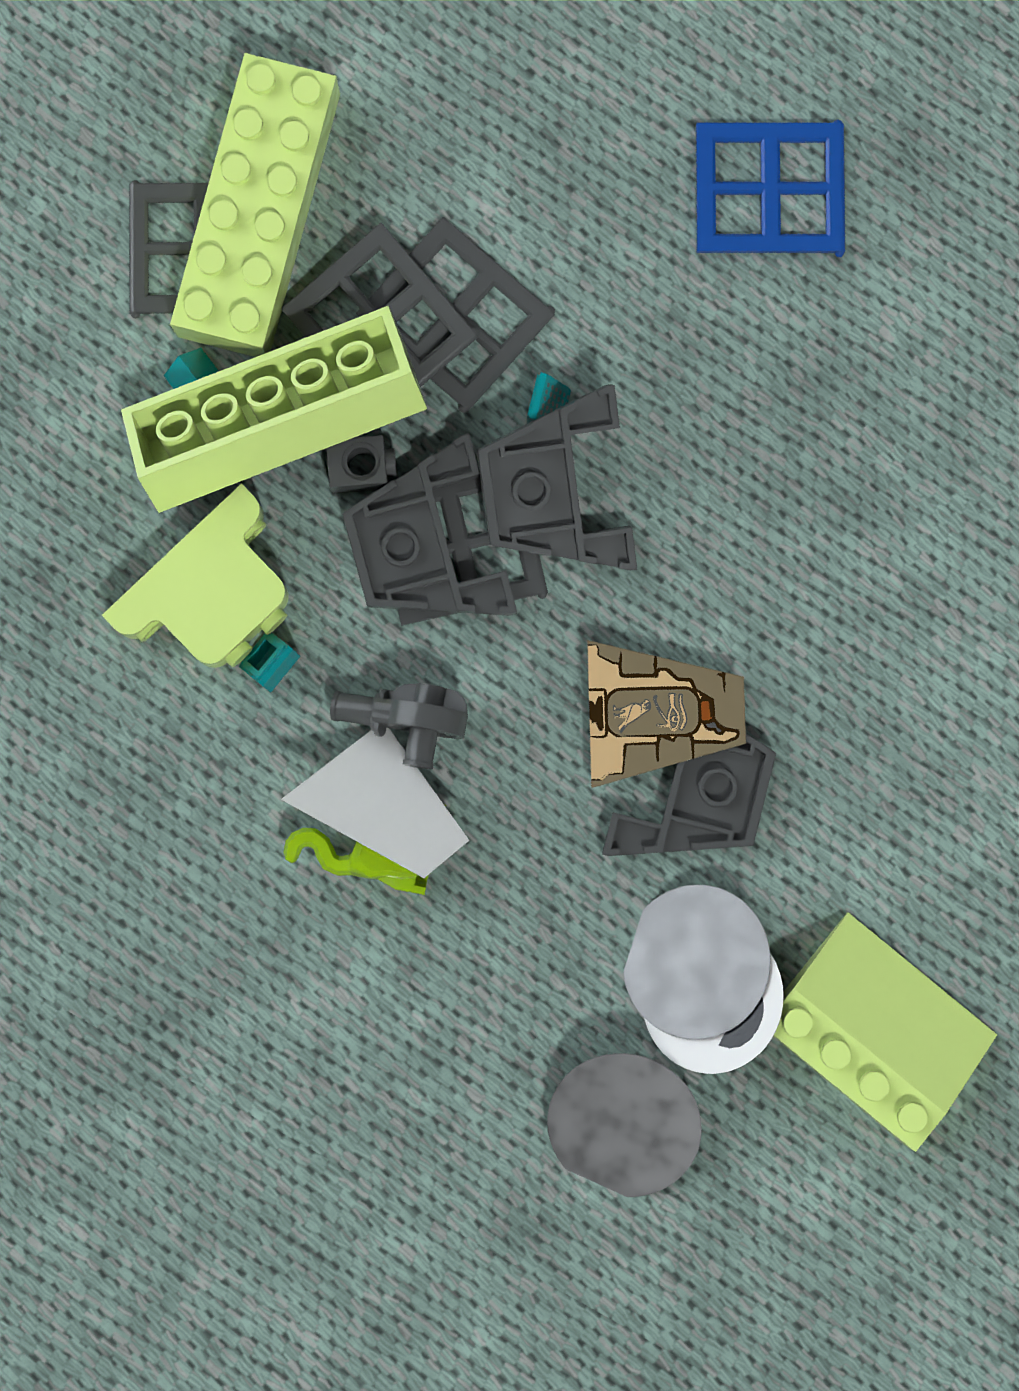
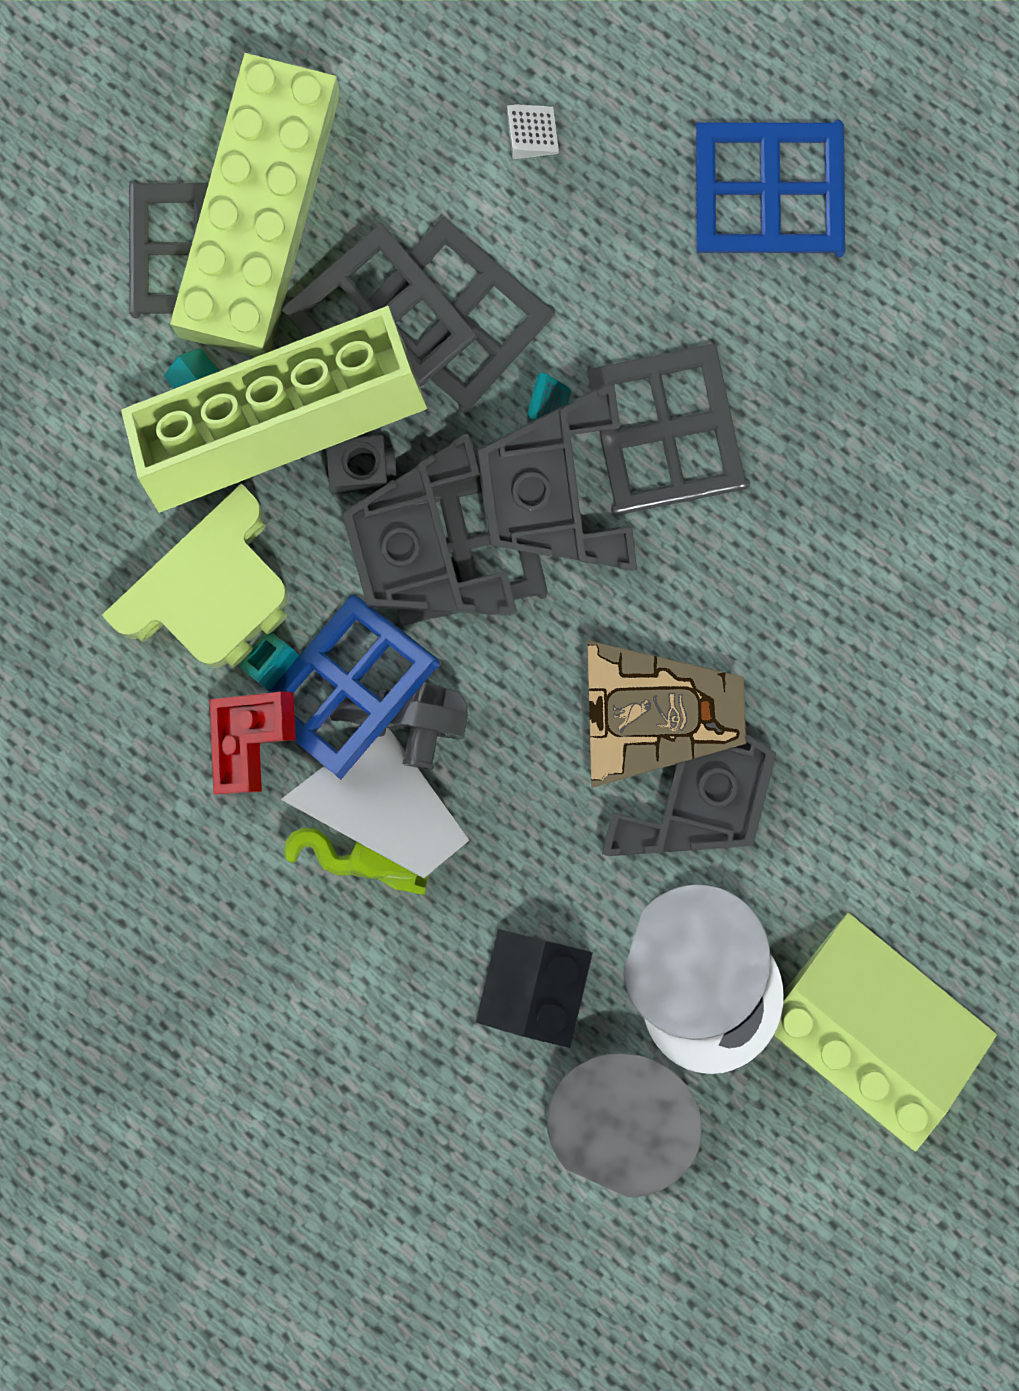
(236, 734): none -> red plate
(348, 685): none -> blue window
(532, 131): none -> white slope
(534, 988): none -> black slope
(668, 429): none -> dark grey window

